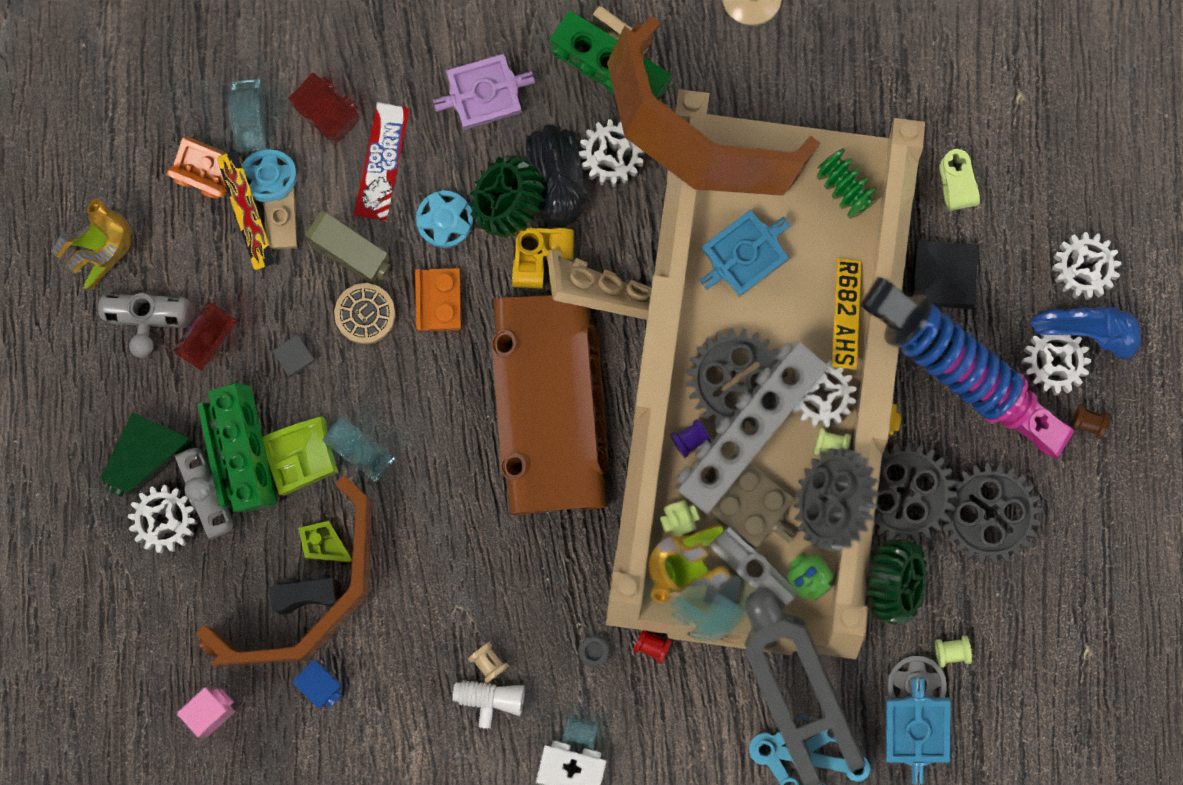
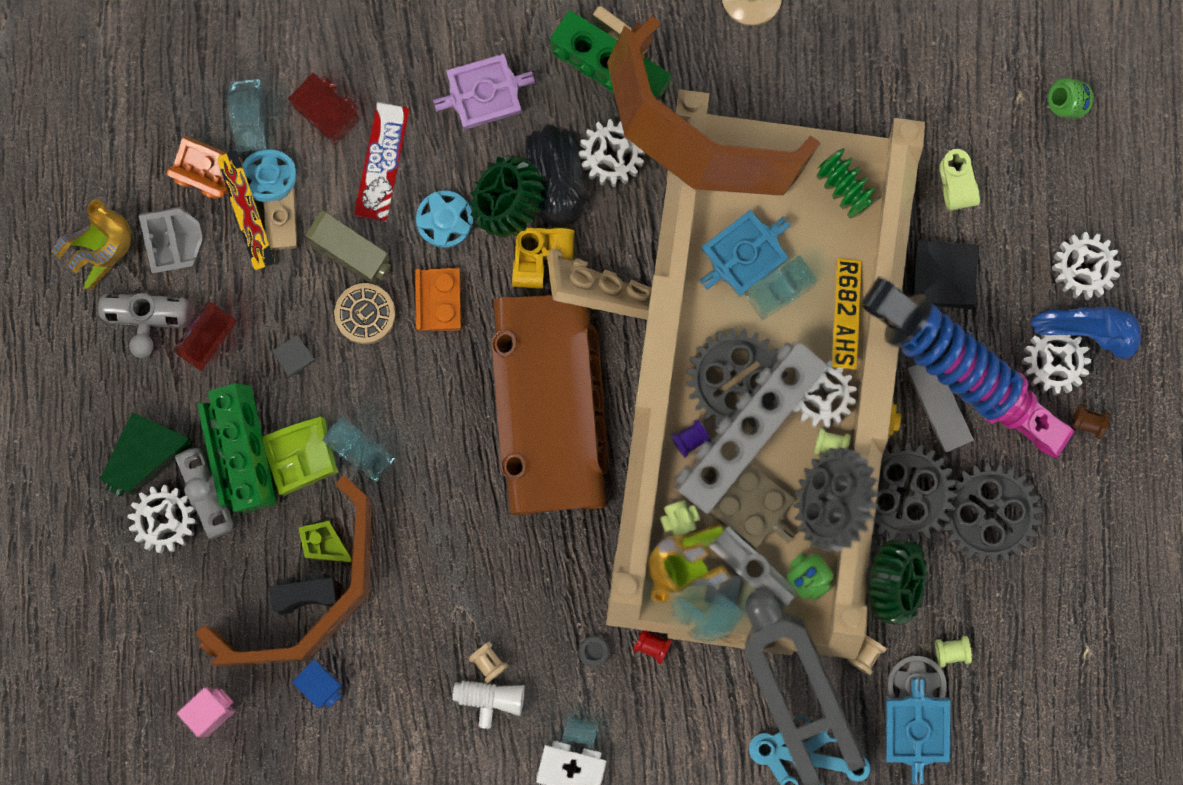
(170, 238): none -> light grey slope
(781, 287): none -> clear light blue brick
(867, 655): none -> tan bush
(940, 409): none -> light grey tile
(1070, 98): none -> bright green head

